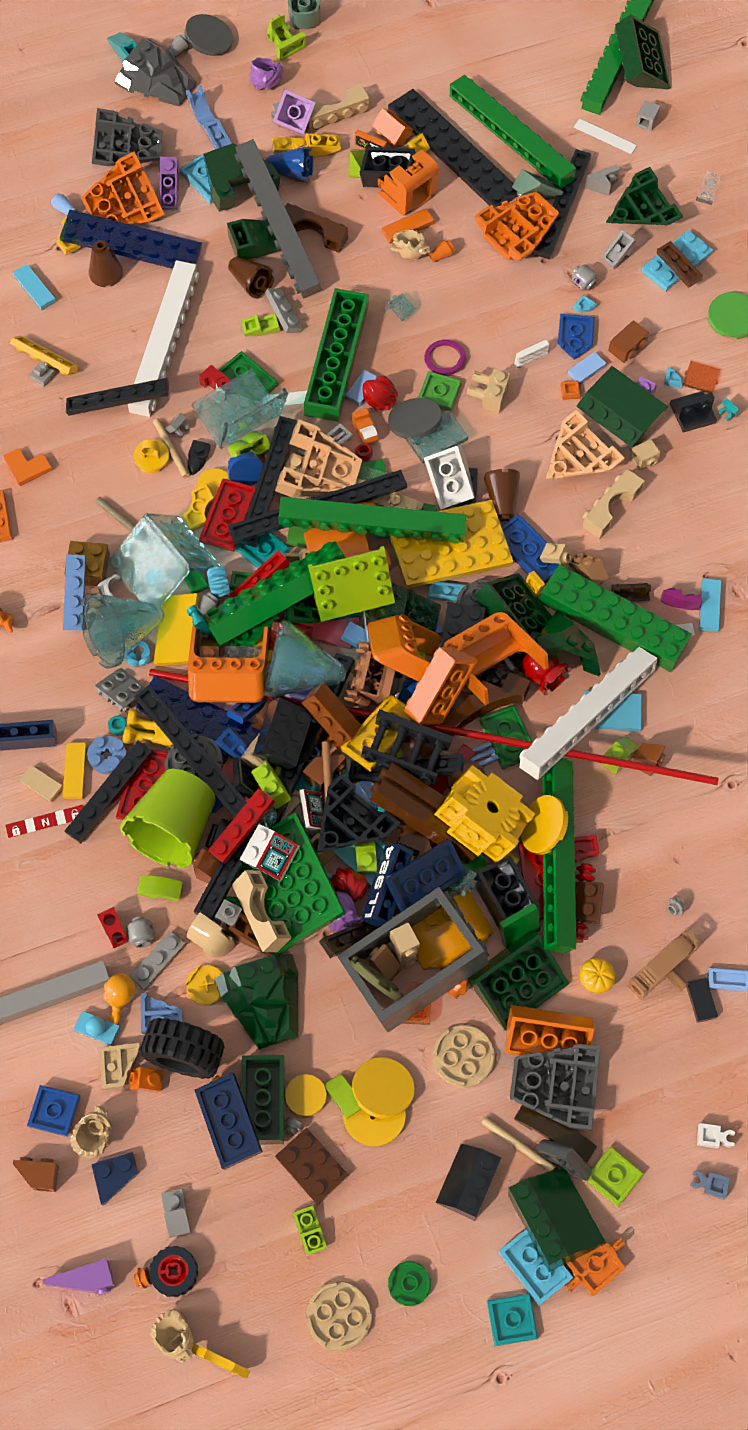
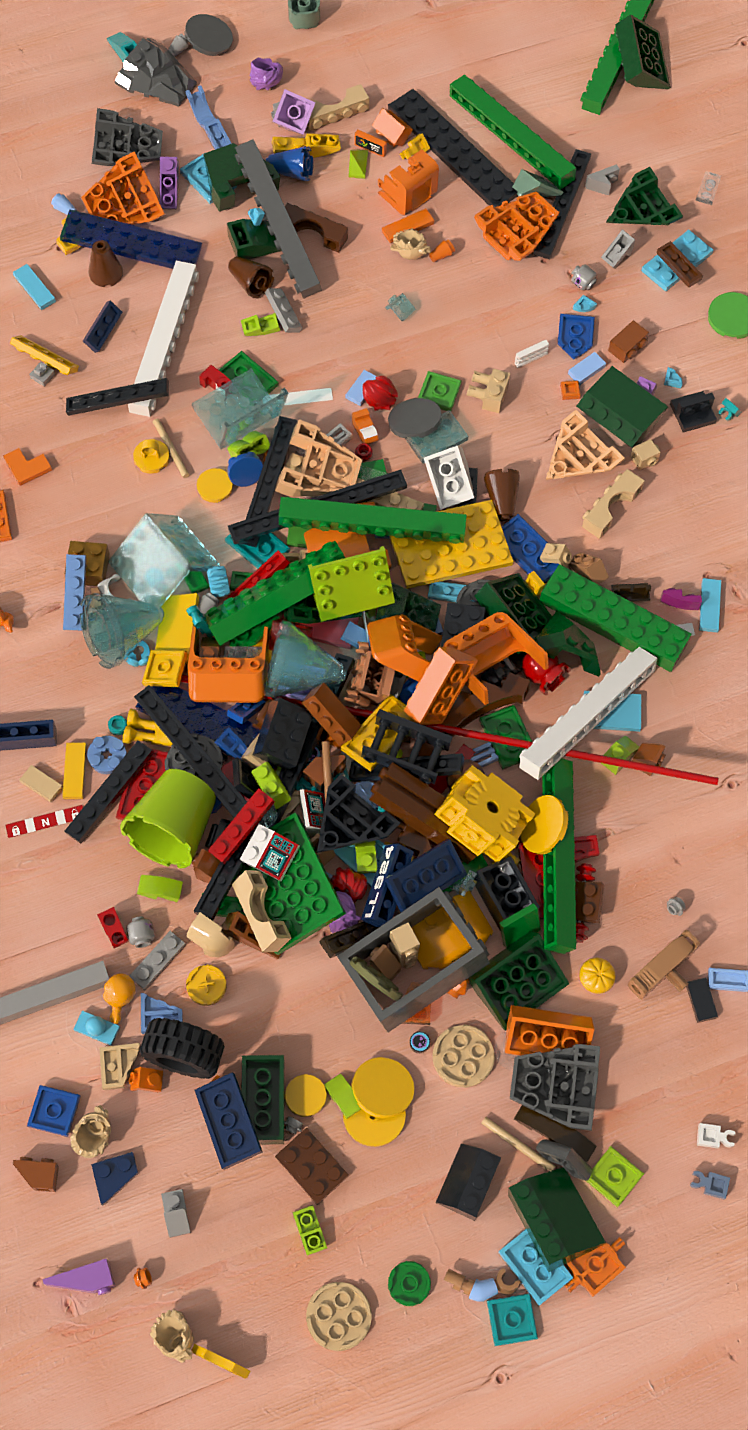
(102, 326): none -> dark blue plate
(112, 511): dark tan bar -> none
(119, 689): light grey hinge -> none
(164, 668): none -> yellow tile
(173, 1271): black wheel -> none
(175, 425): light grey tile -> none
(196, 514): yellow tile -> none
(197, 456): black plate -> none
(227, 913): light grey bracket -> none
(228, 507): red tile -> none
(256, 215): none -> medium azure tile
(263, 998): dark green wedge -> none
(280, 29): lime tile -> none
(336, 355): green brick -> none
(380, 161): black slope -> none
(419, 1042): none -> tile
(449, 371): magenta piece -> none
(481, 1289): none -> piece
(605, 136): white sticker -> none
(647, 115): light grey brick -> none
(701, 377): clear orange piece -> none

